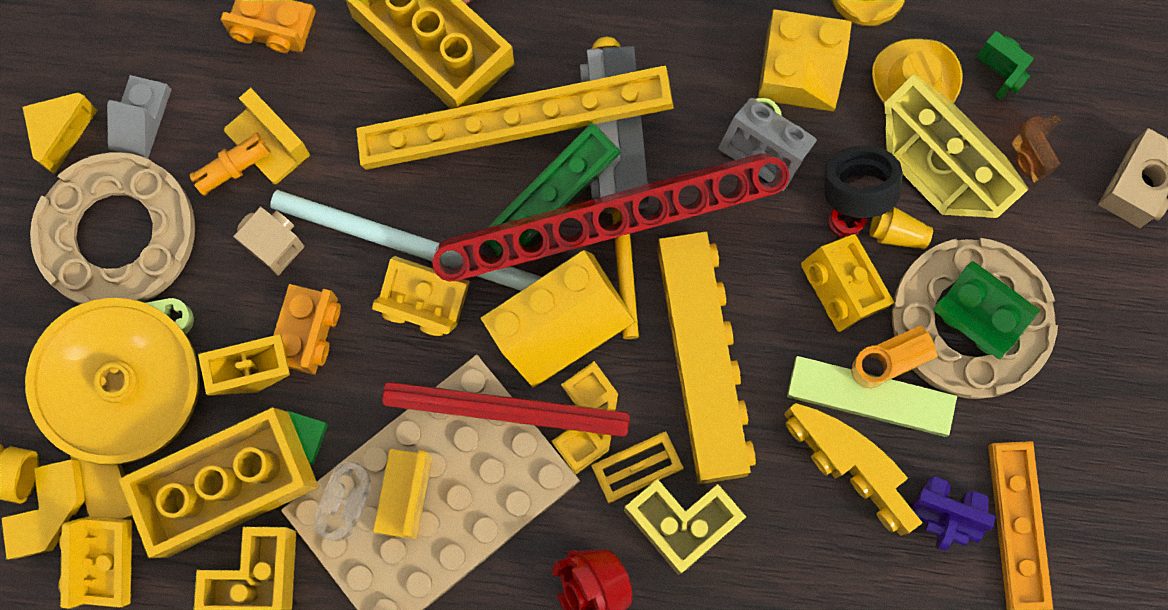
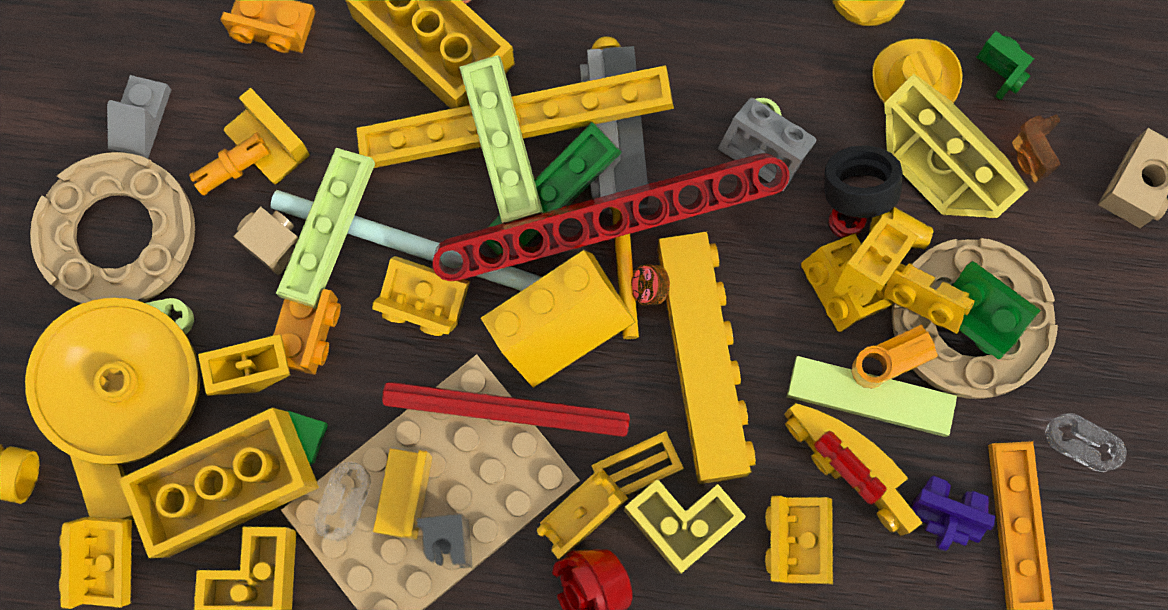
(56, 127): yellow slope -> none
(59, 497): yellow tile -> none
(326, 228): none -> yellowish green tile
(446, 536): none -> dark grey hinge
(501, 139): none -> yellowish green tile
(581, 512): none -> yellow hinge
(591, 390): yellow tile -> none
(650, 284): none -> tile
(800, 540): none -> yellow bracket
(804, 60): yellow slope -> none
(850, 467): none -> red axle
(876, 259): none -> yellow hinge
(912, 289): none -> yellow hinge
(1081, 450): none -> clear beam

